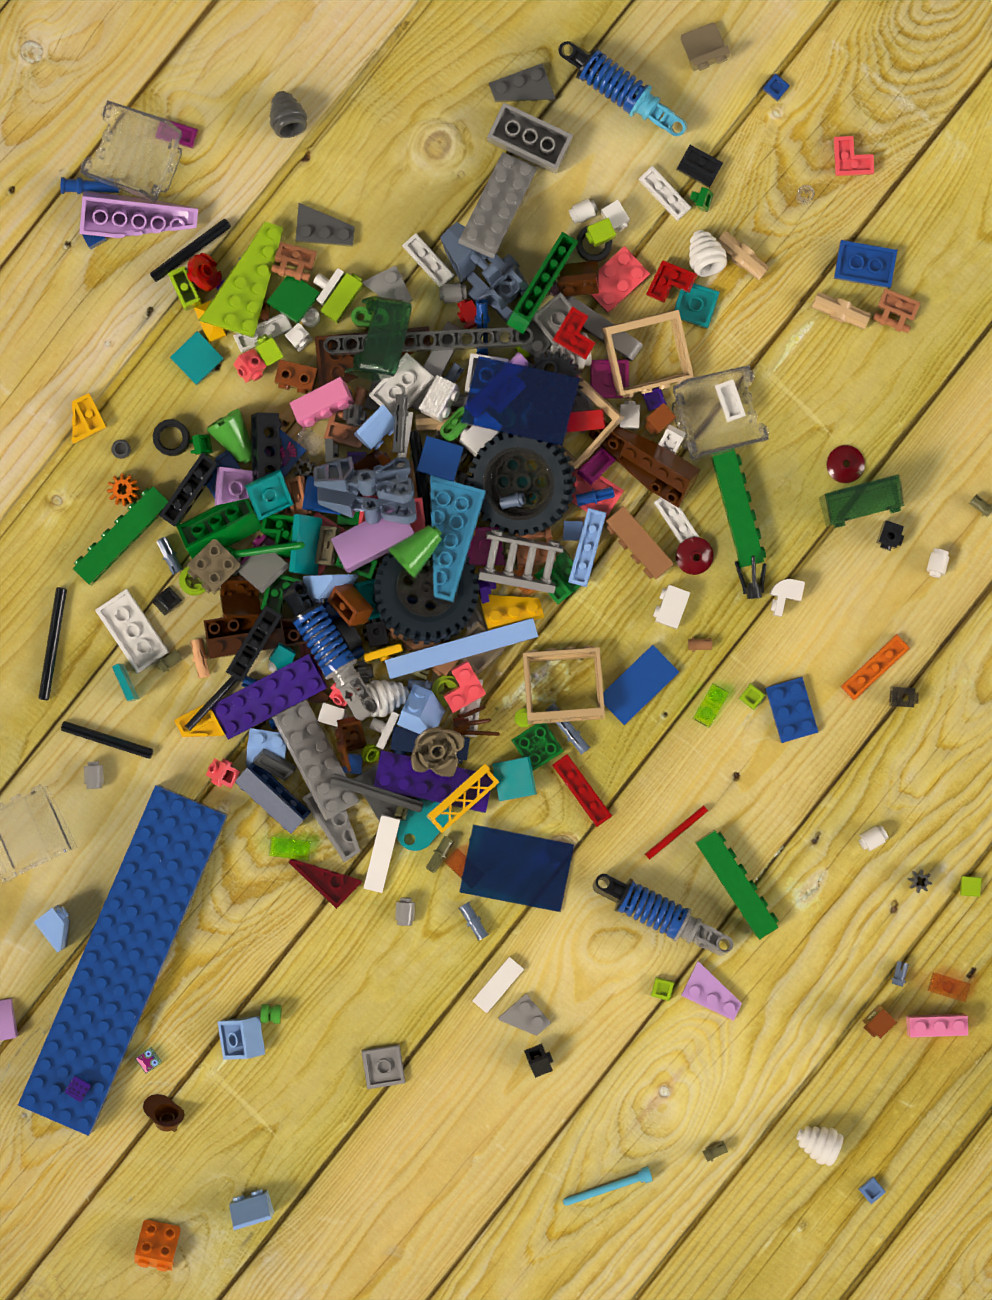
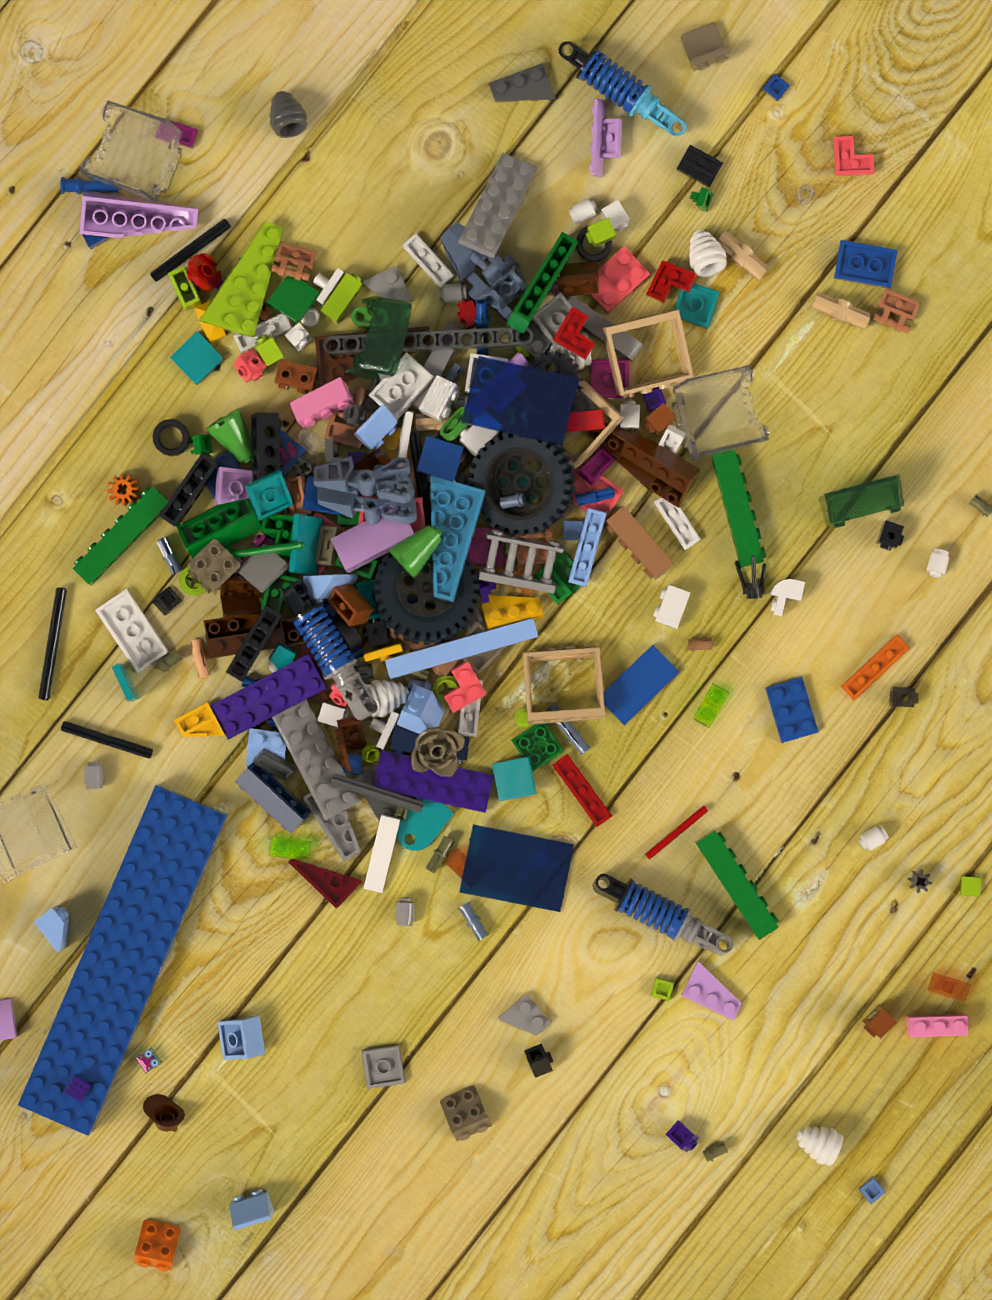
(85, 418): yellow wing -> none
(121, 449): dark grey plate -> none
(210, 703): black bar -> none
(222, 773): coral brick -> none
(275, 1015): bright green wheel -> none
(322, 228): dark grey wing -> none
(400, 423): dark grey pin -> none
(461, 790): yellow fence -> none
(462, 724): reddish brown plant -> none
(465, 1113): none -> dark tan bracket
(498, 984): white tile -> none
(529, 138): light grey brick -> none
(606, 138): none -> lavender bracket
(643, 1176): medium azure piece -> none
(664, 193): white tile -> none
(682, 1136): none -> dark purple bracket
(685, 555): dark red dish -> none
(730, 401): white tile -> none
(752, 696): lime tile -> none
(838, 470): dark red dish -> none
(899, 975): sand blue pin -> none

